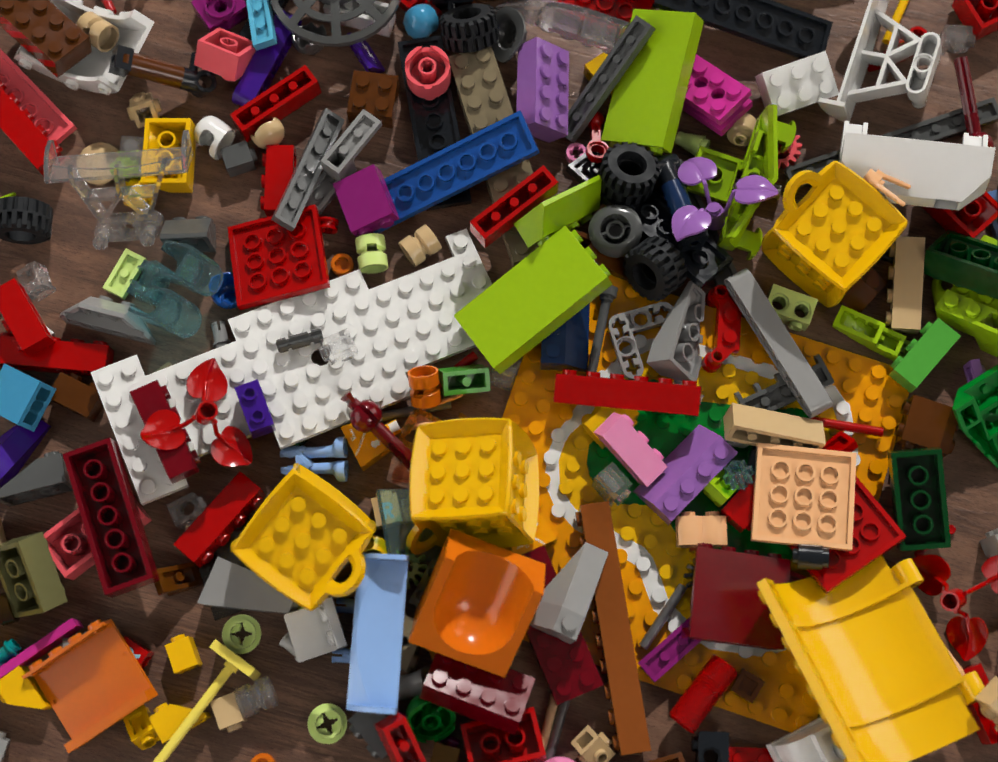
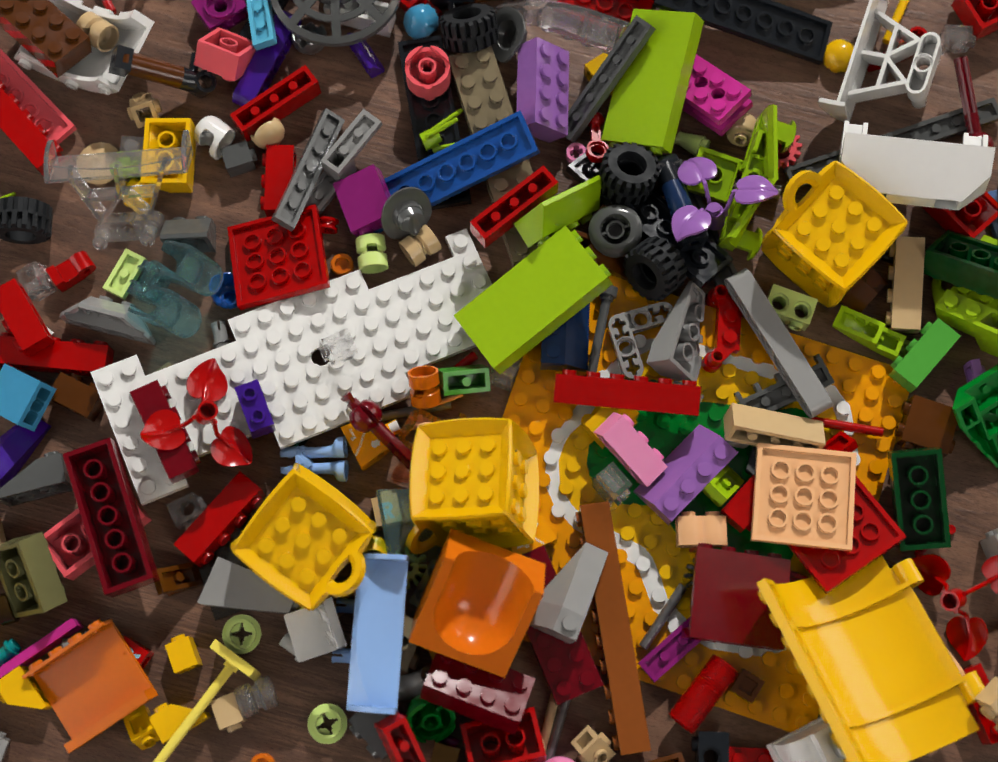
(71, 271): none -> red leg
(299, 340): dark grey axle -> none
(375, 94): reddish brown brick -> none
(405, 212): none -> dark grey hat
(432, 138): none -> lime plant
(738, 474): clear light blue gear -> none
(797, 83): white brick -> none
(810, 557): black brick -> none
(838, 55): none -> yellow hair
(875, 179): light nougat plant -> none

